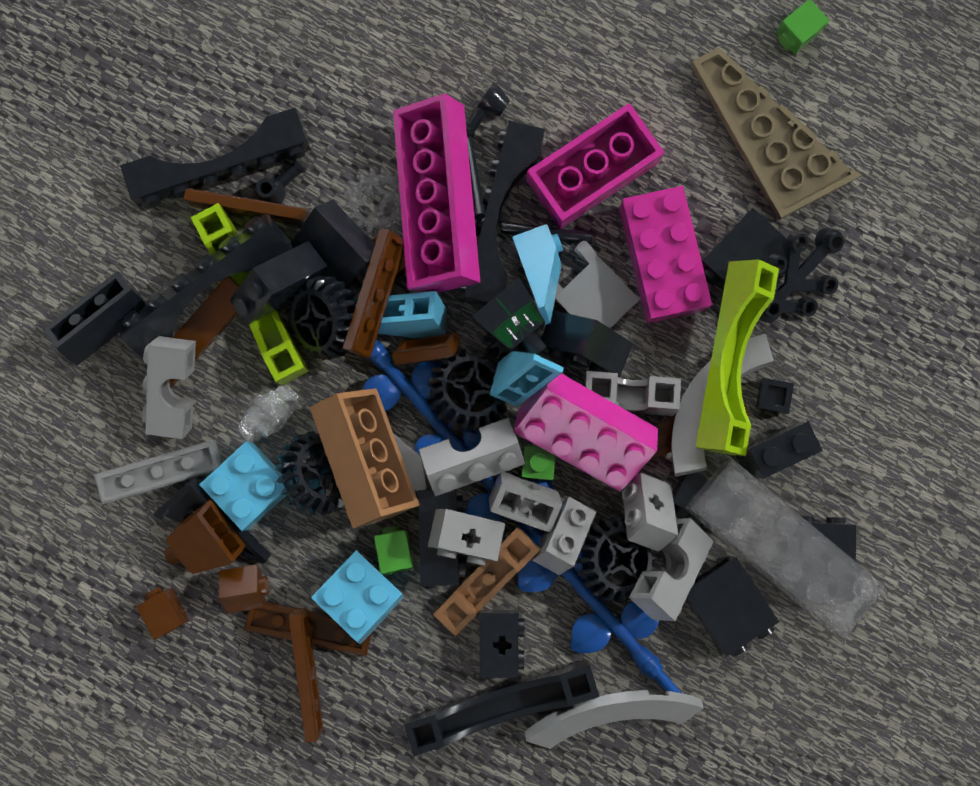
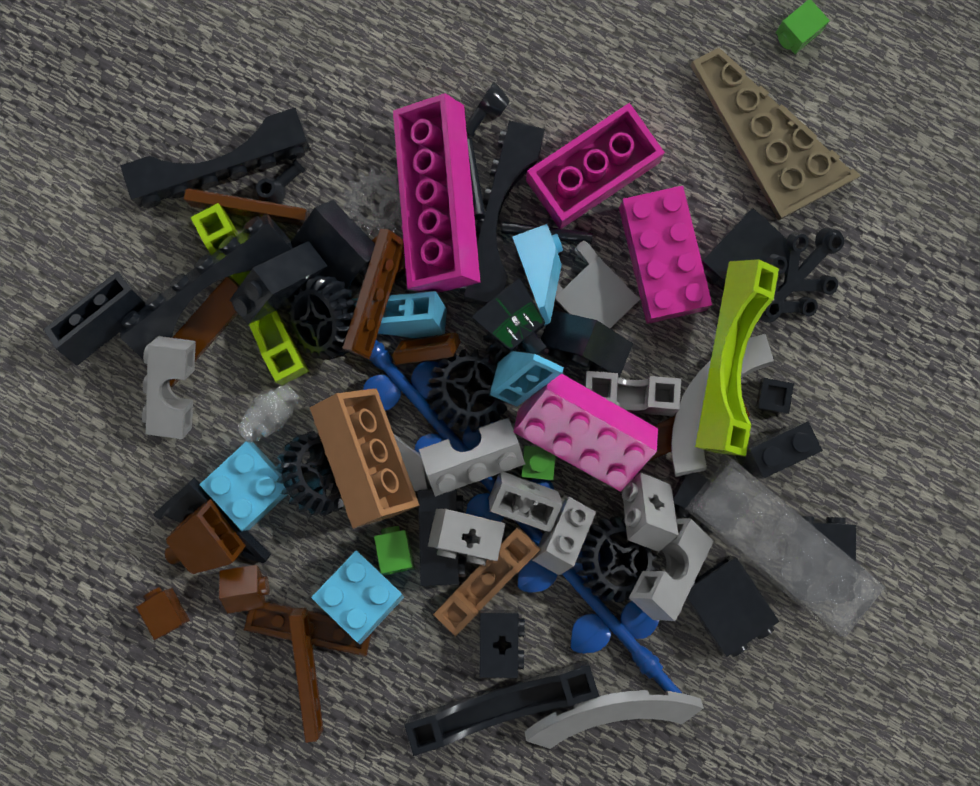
(158, 472): light grey tile -> none

